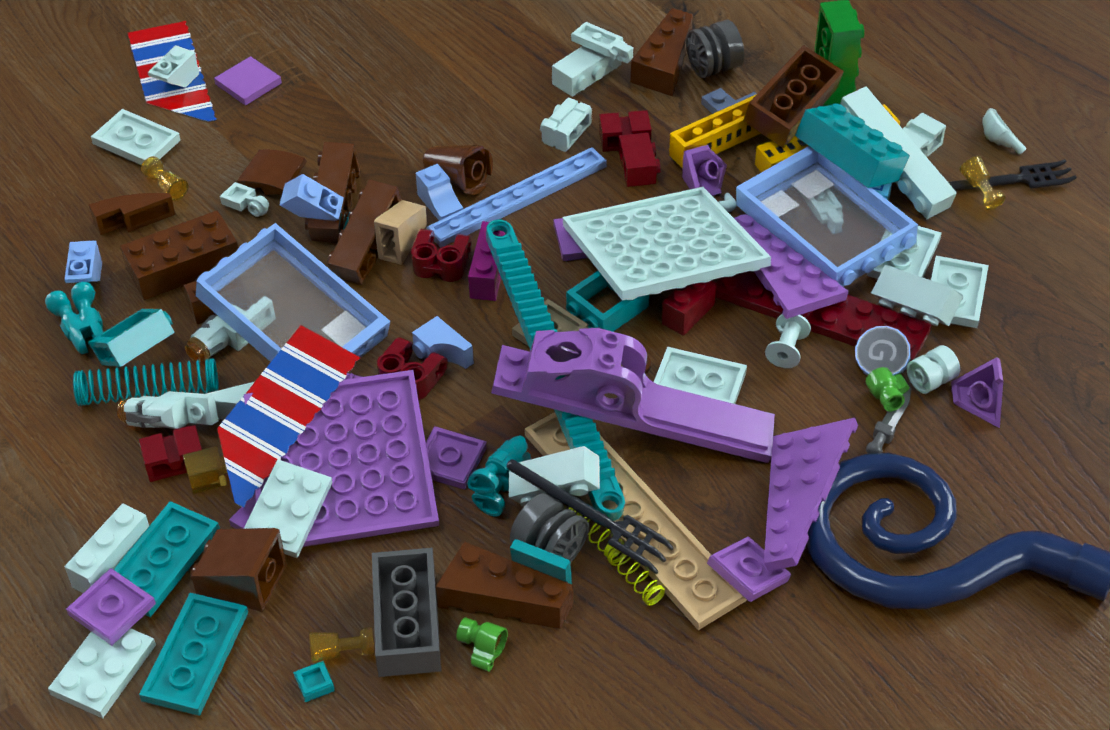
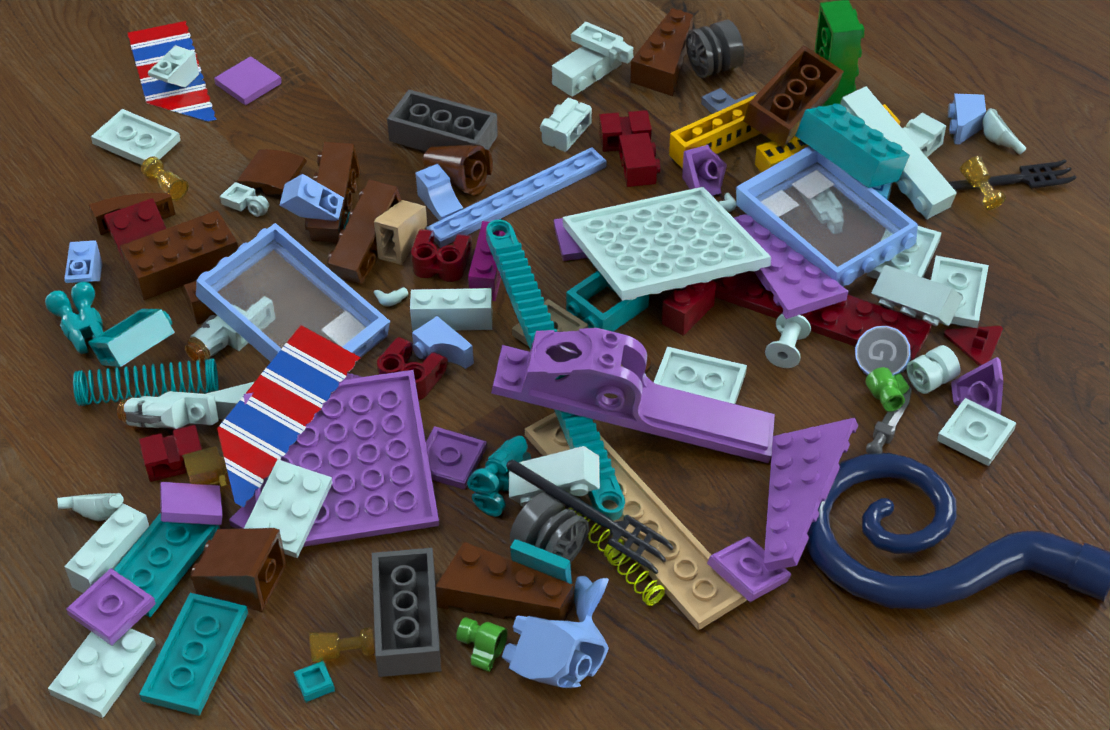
(93, 506): none -> light aqua piece
(134, 223): none -> dark red plate
(190, 503): none -> medium lavender tile
(391, 298): none -> light aqua animal
(431, 121): none -> dark grey brick
(456, 307): none -> light aqua brick
(561, 650): none -> light blue hips
(966, 115): none -> light blue slope
(976, 342): none -> dark red piece
(976, 431): none -> light aqua plate

